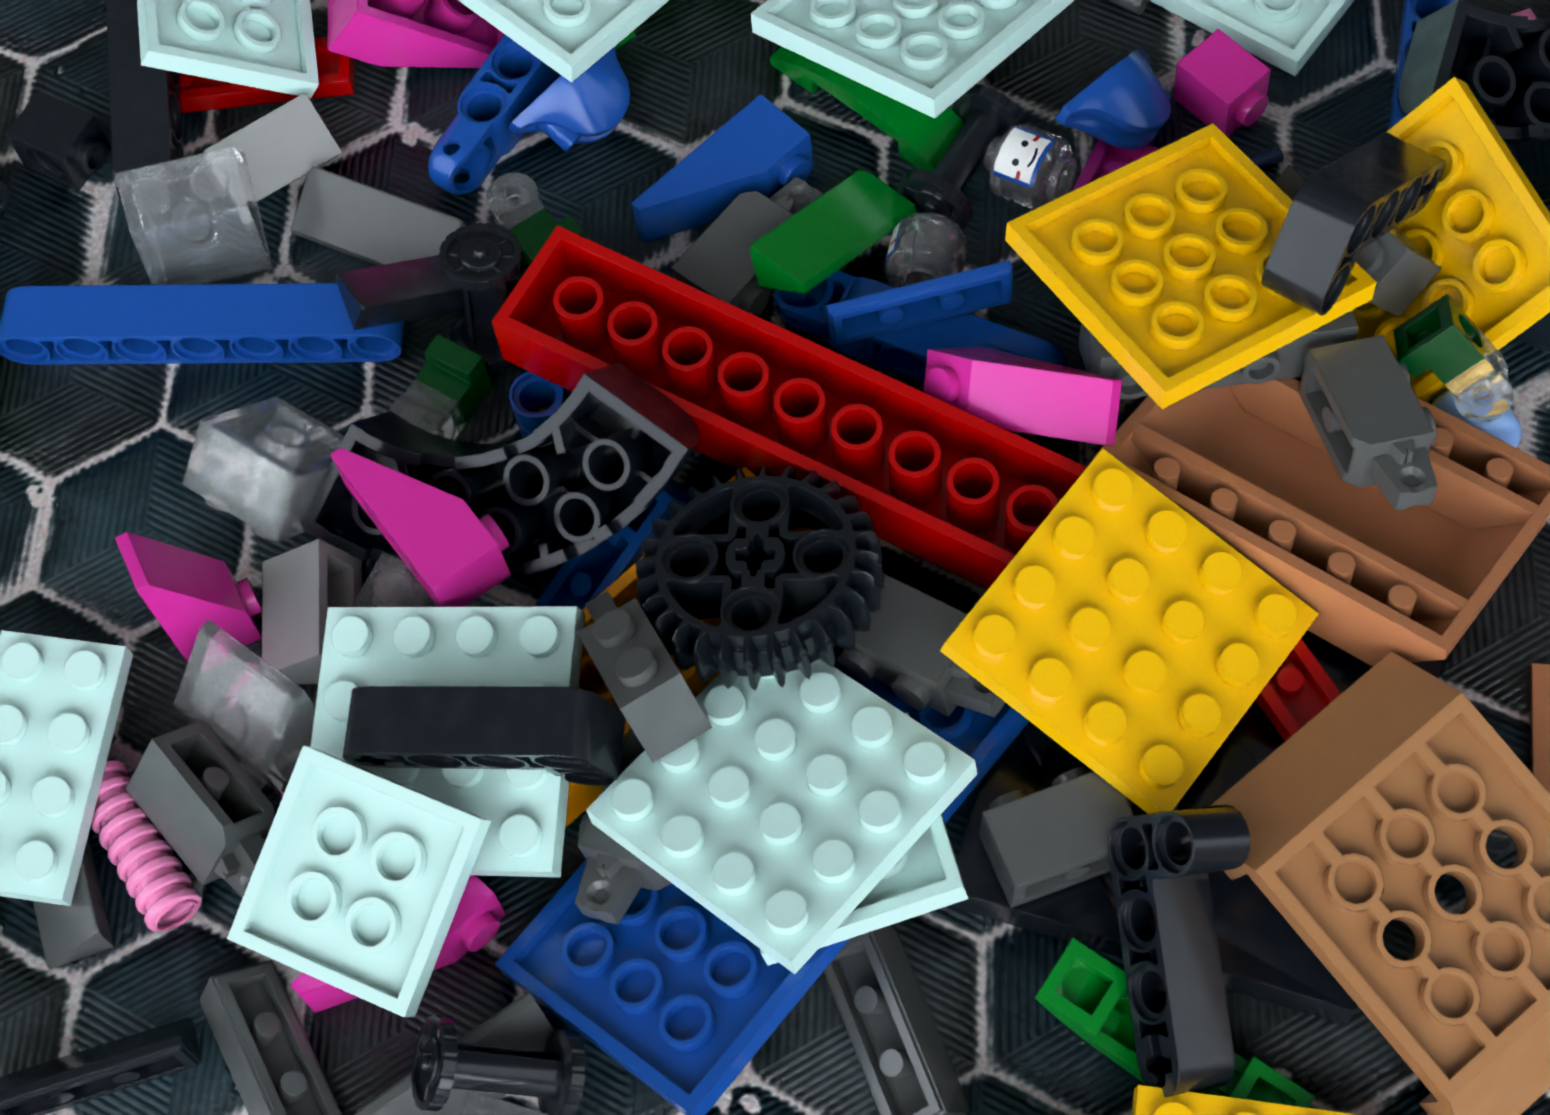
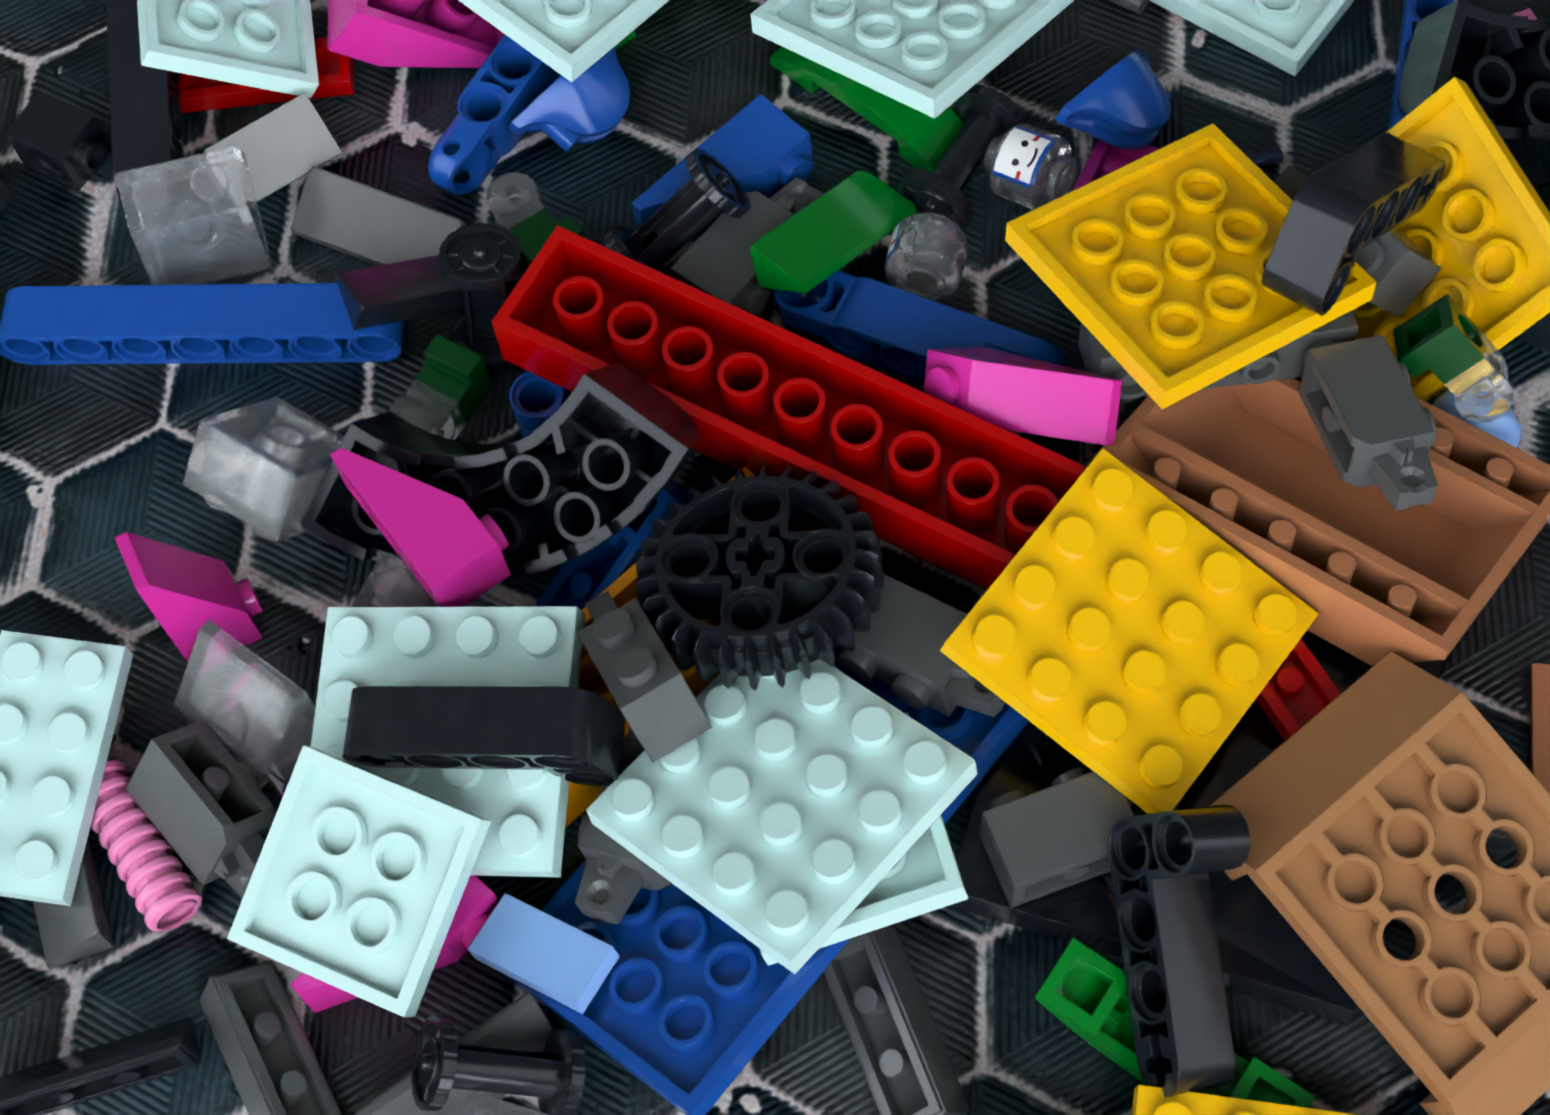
(295, 605): light grey brick -> none
(544, 953): none -> light blue tile
(683, 215): none -> black hose
(919, 303): blue slope -> none
(1222, 84): dark pink brick -> none

